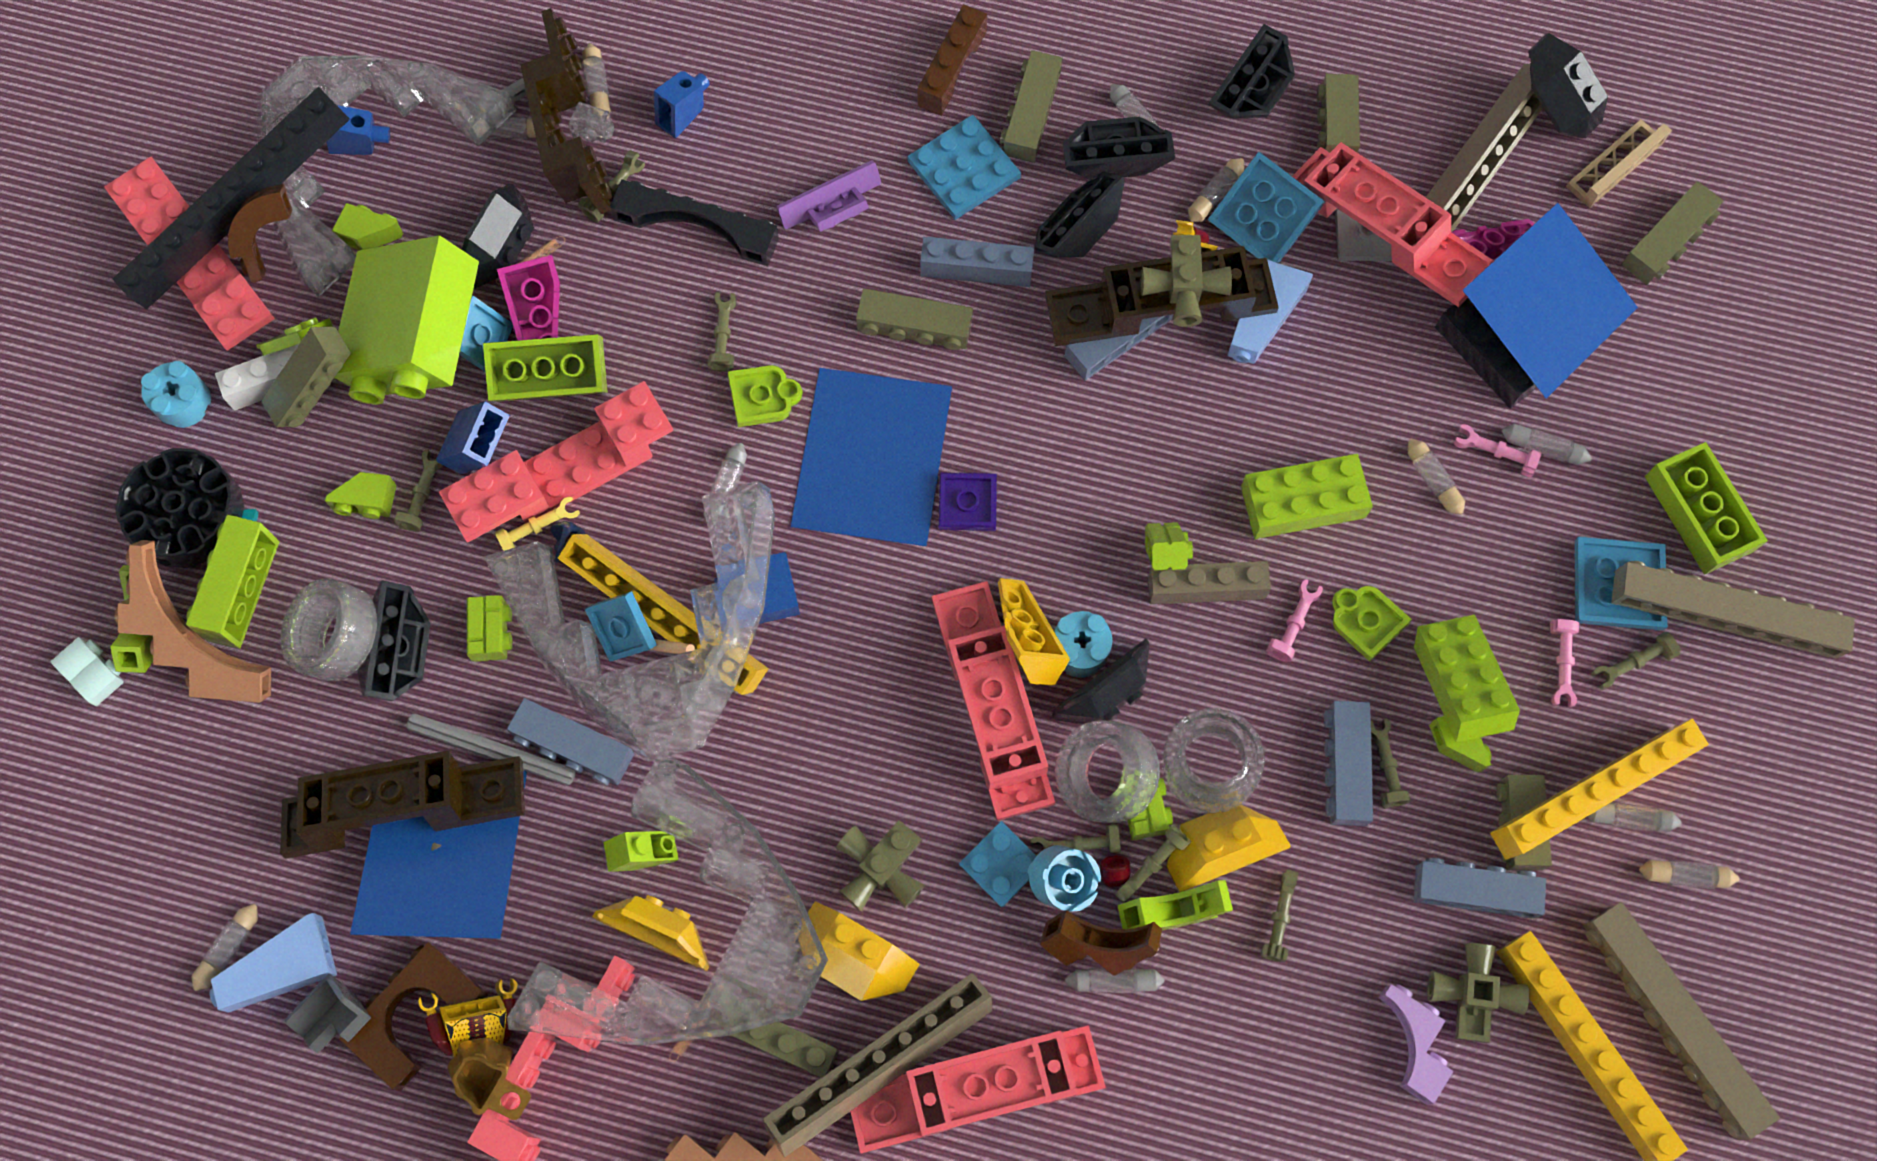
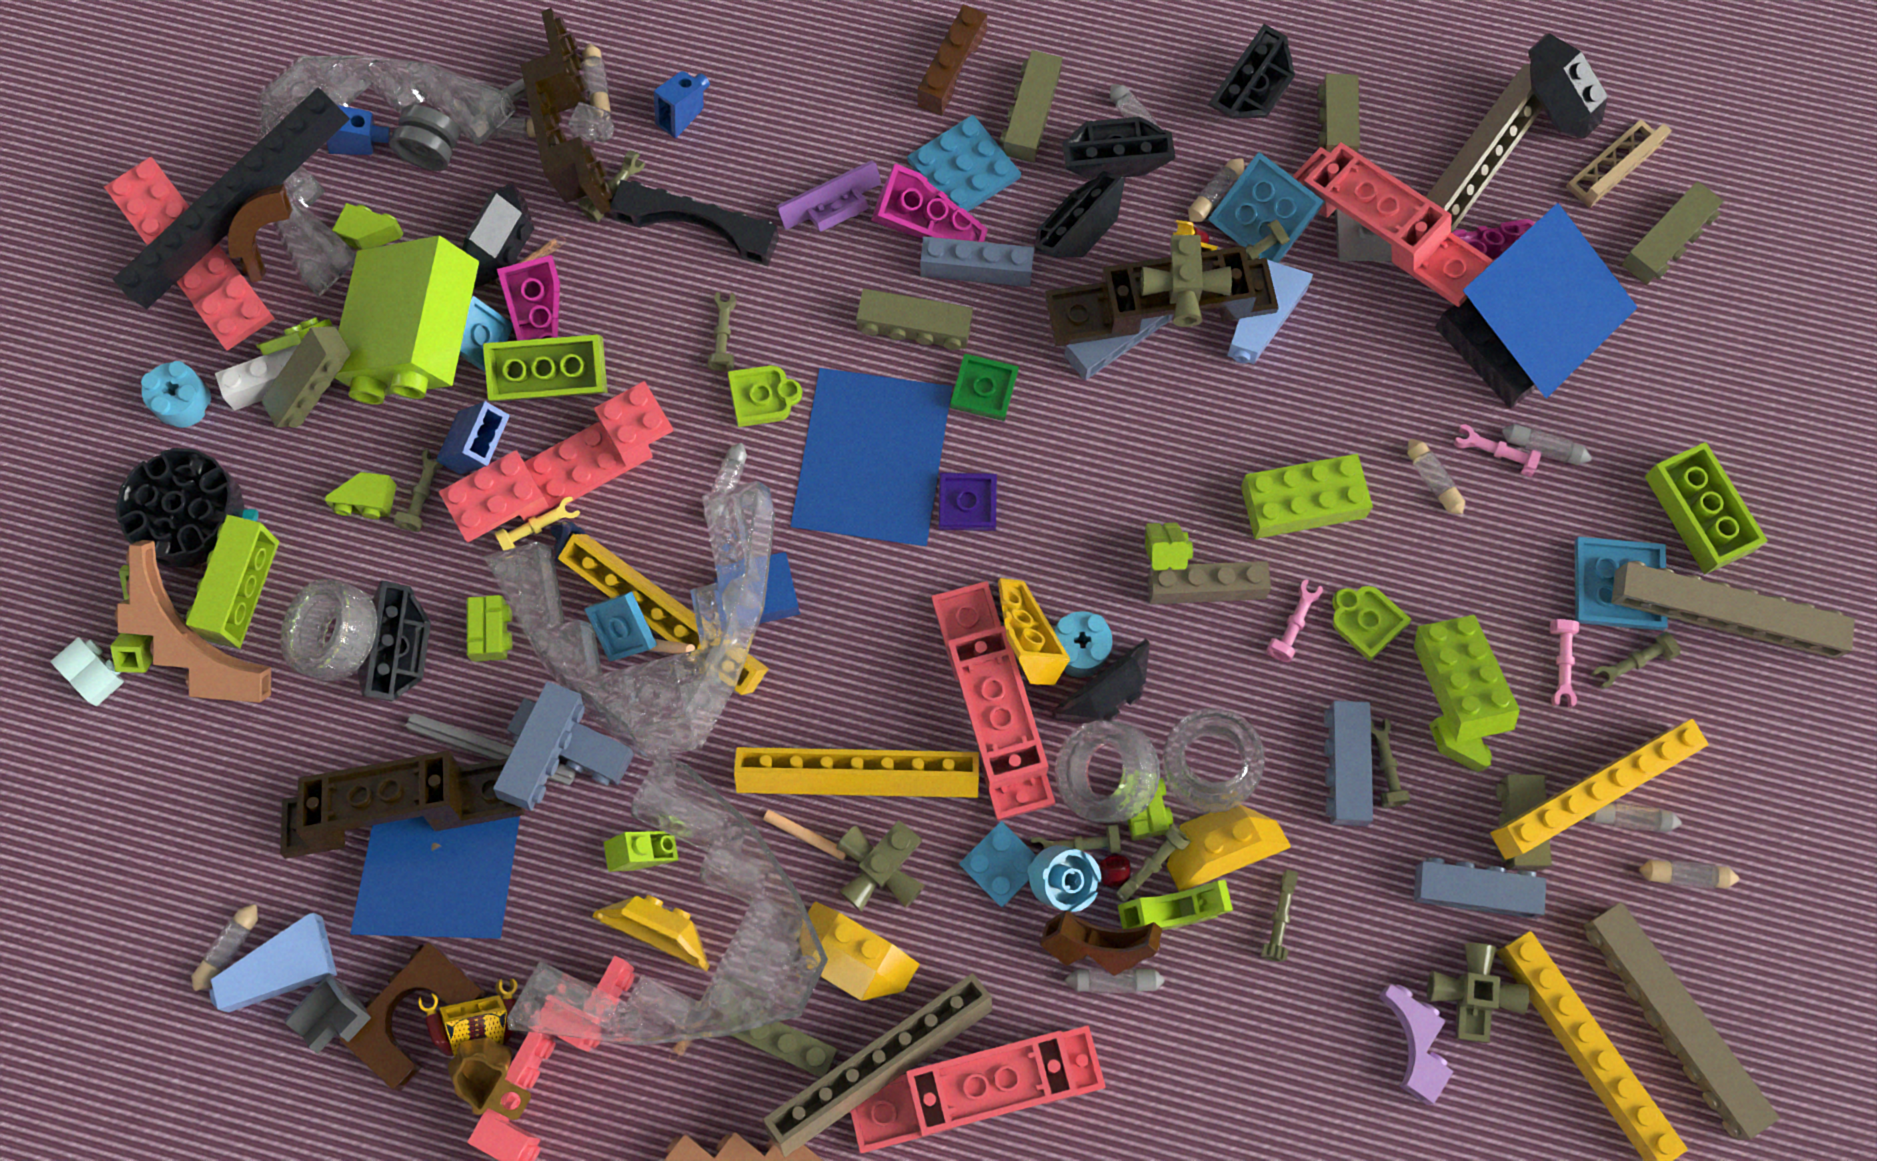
(425, 137): none -> dark grey wheel
(539, 746): none -> sand blue brick
(804, 834): none -> light nougat bar
(856, 772): none -> yellow brick
(919, 209): none -> dark pink wedge
(984, 387): none -> green plate
(1278, 235): none -> olive piece

